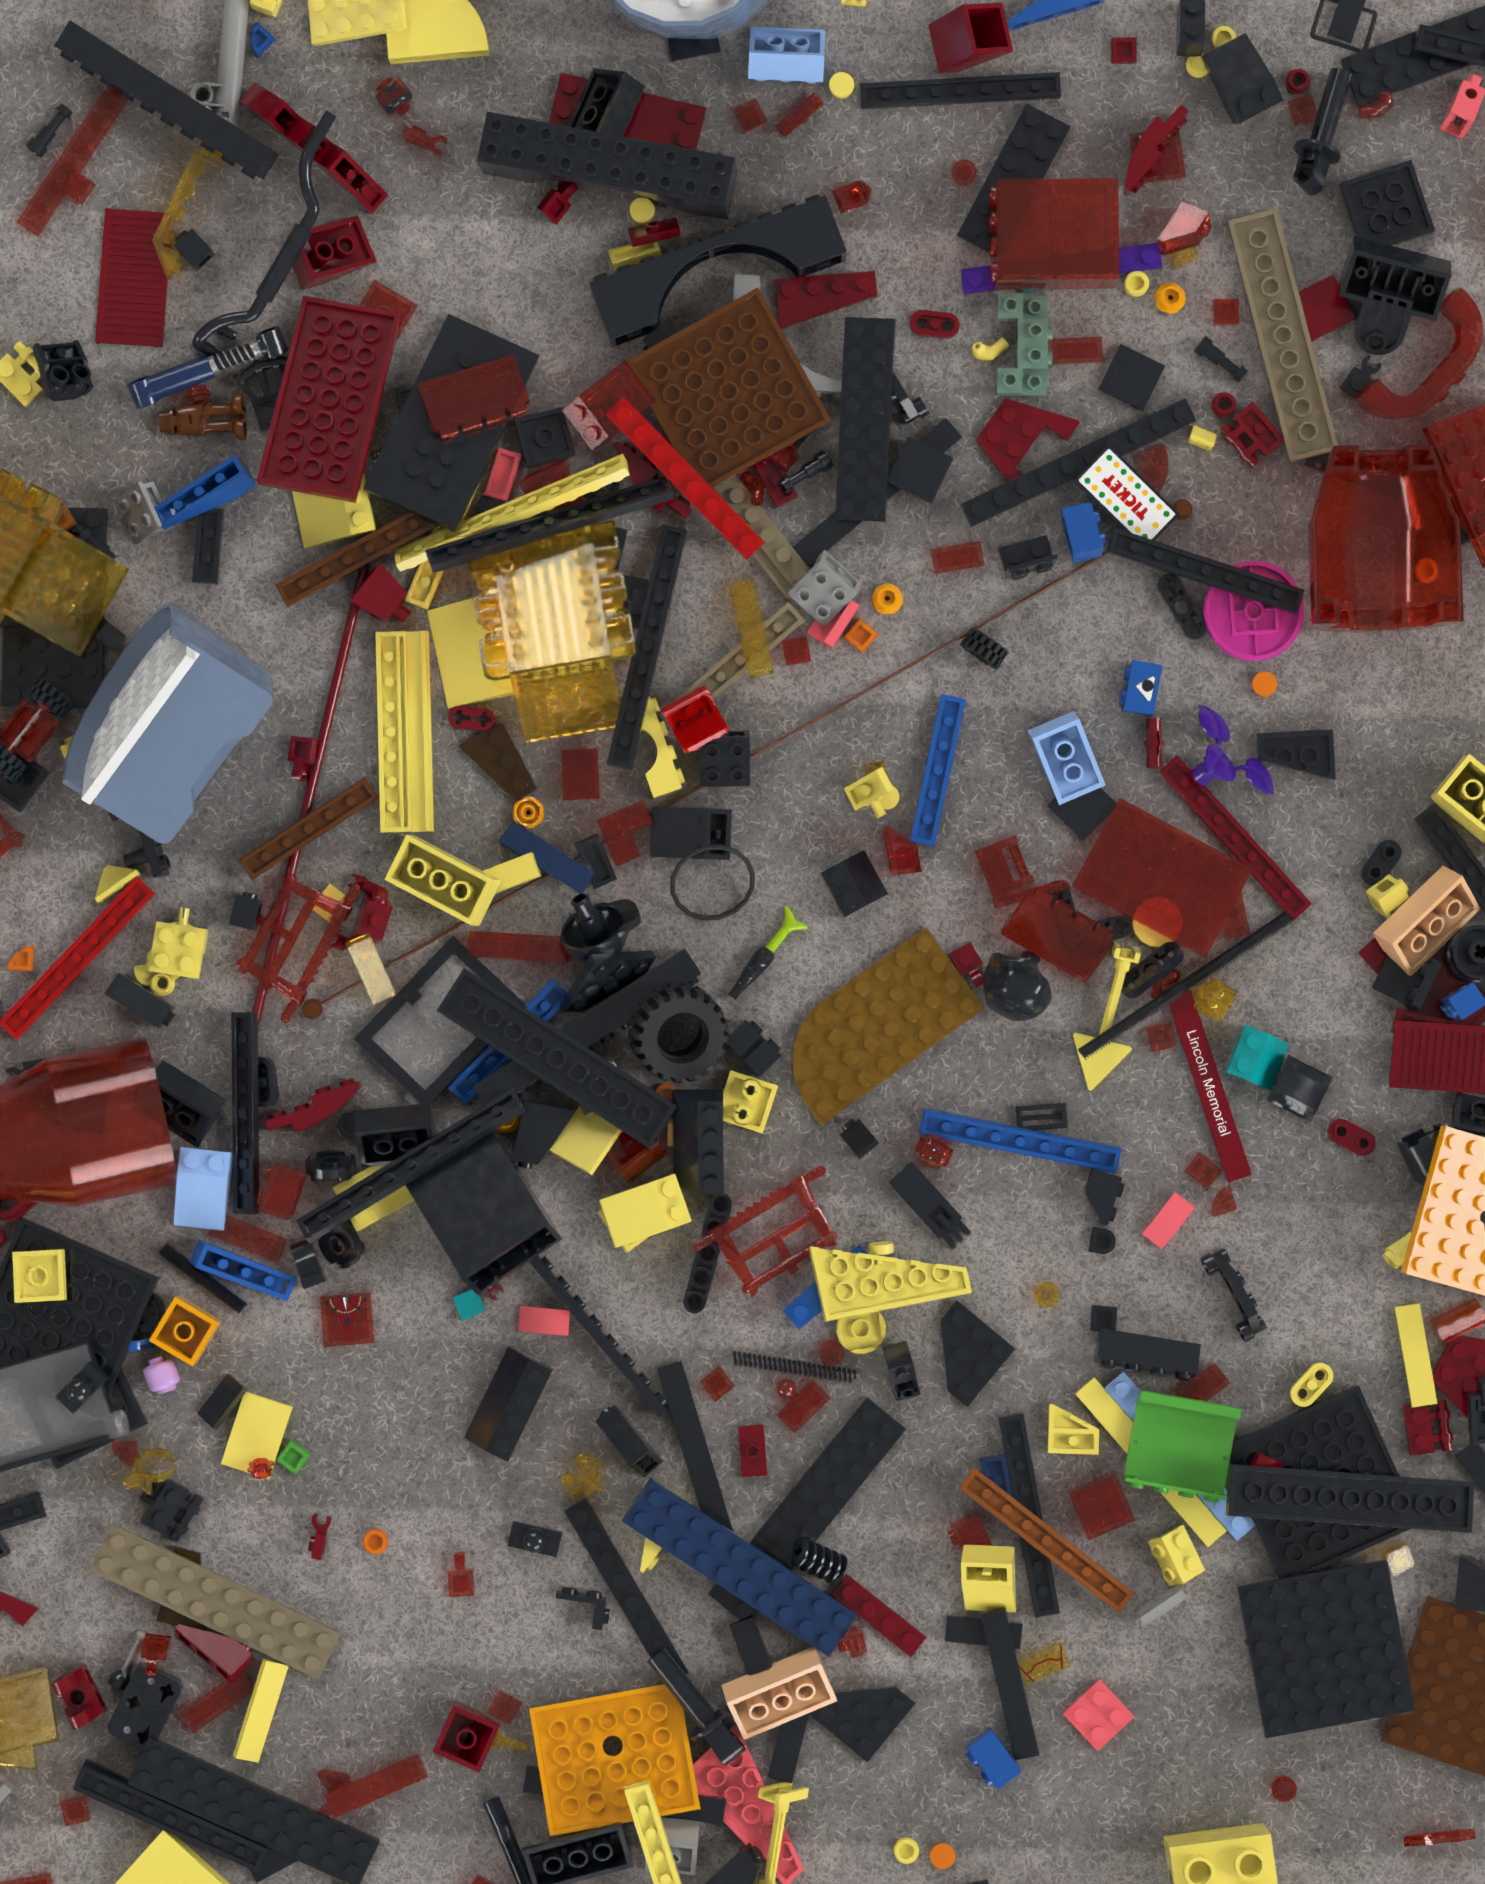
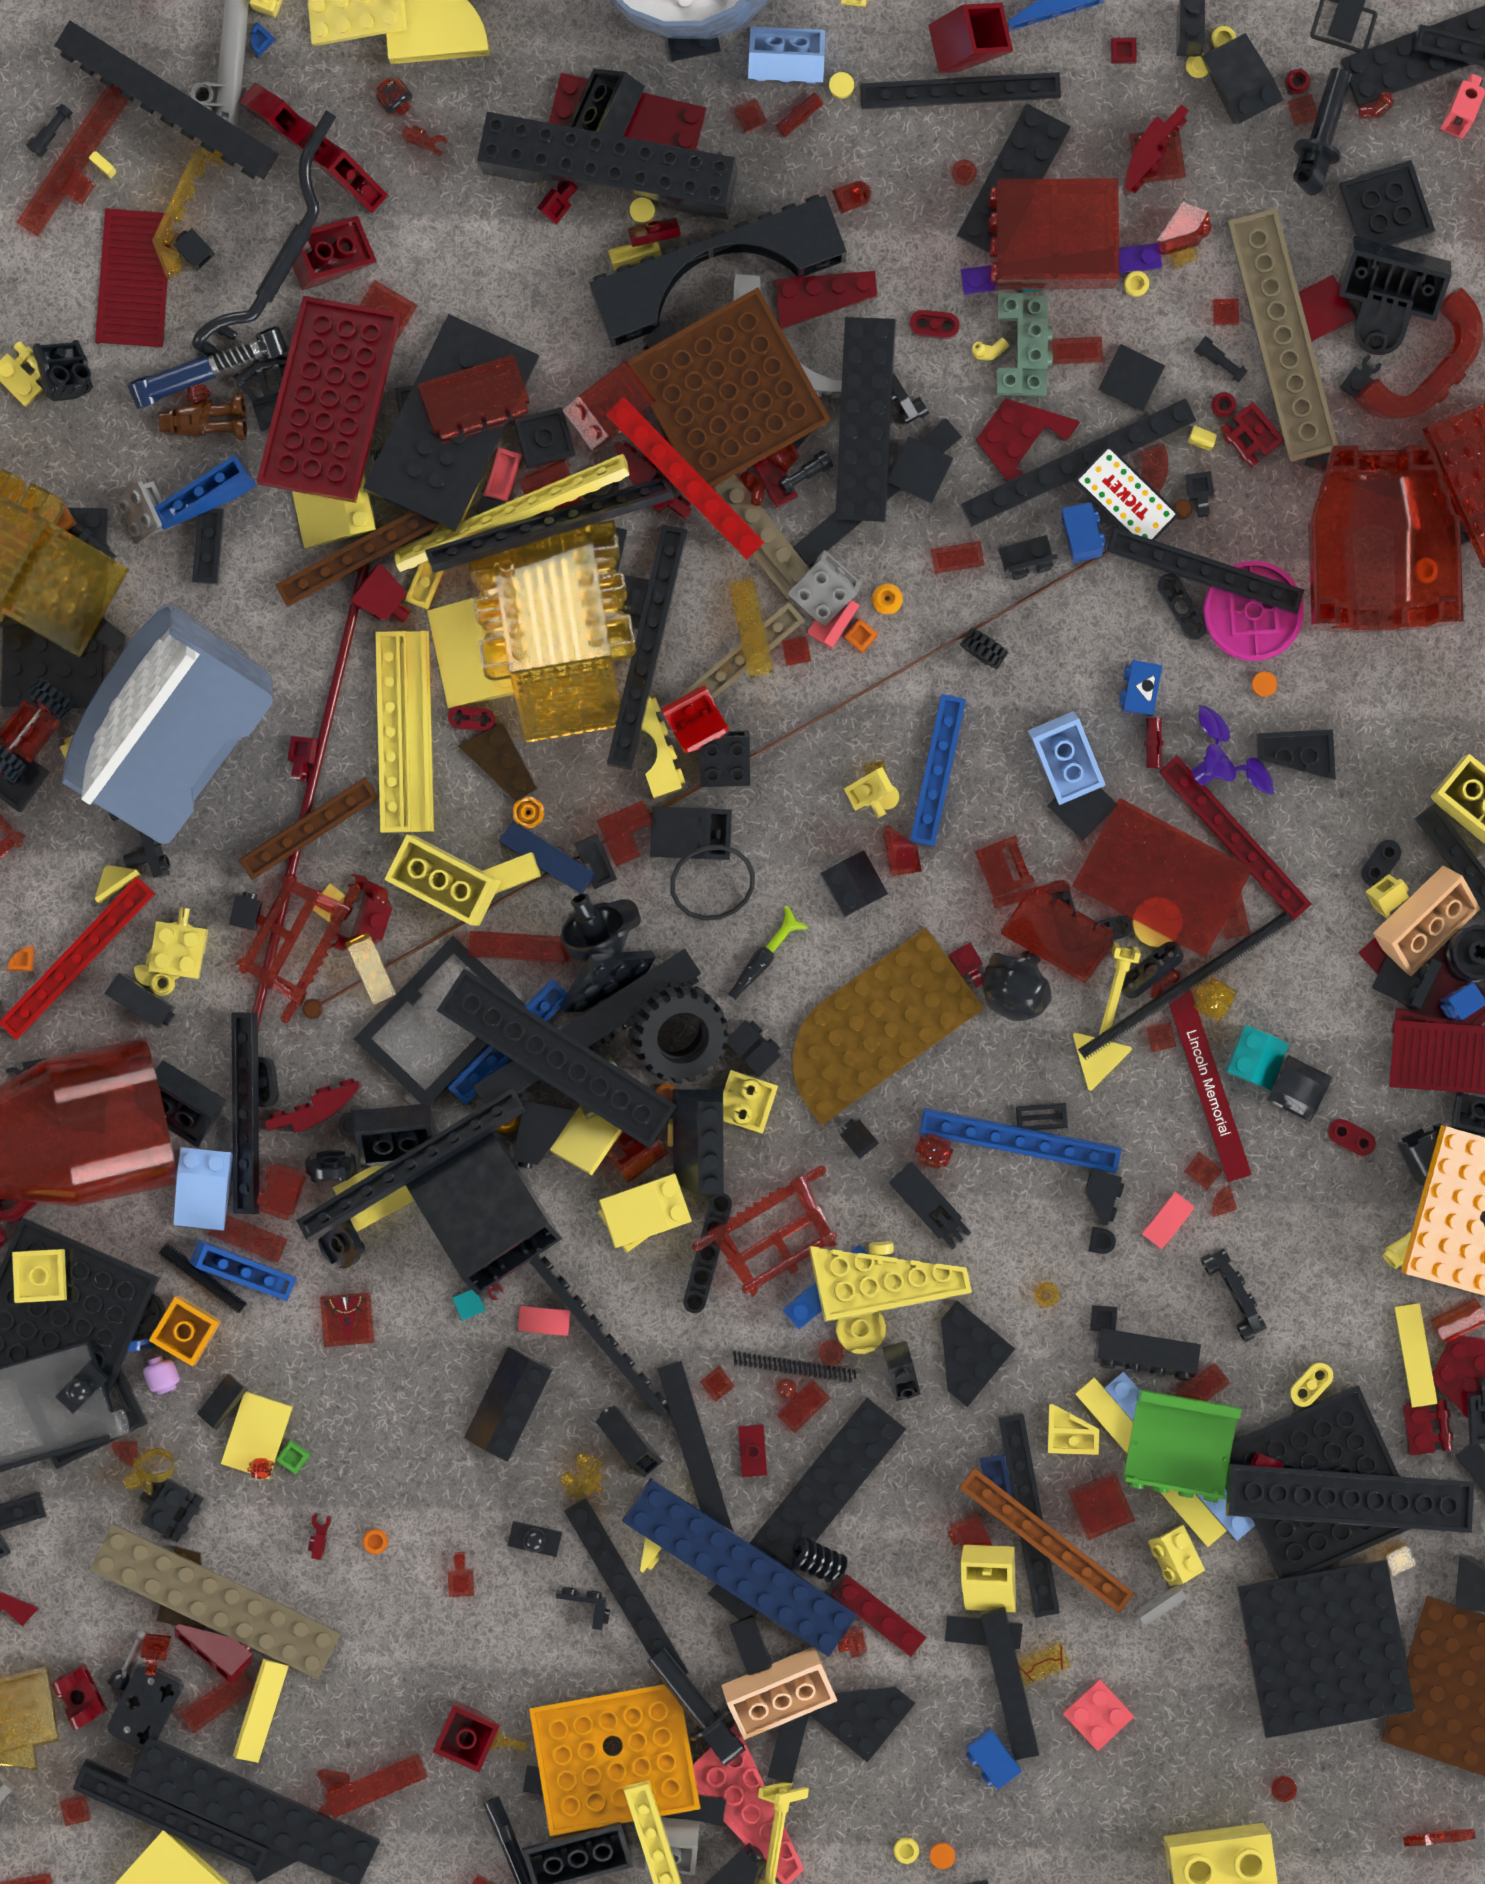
(102, 164): none -> light yellow tile
(307, 1264): black leg -> none
(504, 1707): clear red tile -> none
(580, 774): clear red plate -> none
(1166, 305): light orange plate -> none
(1200, 489): none -> black plate

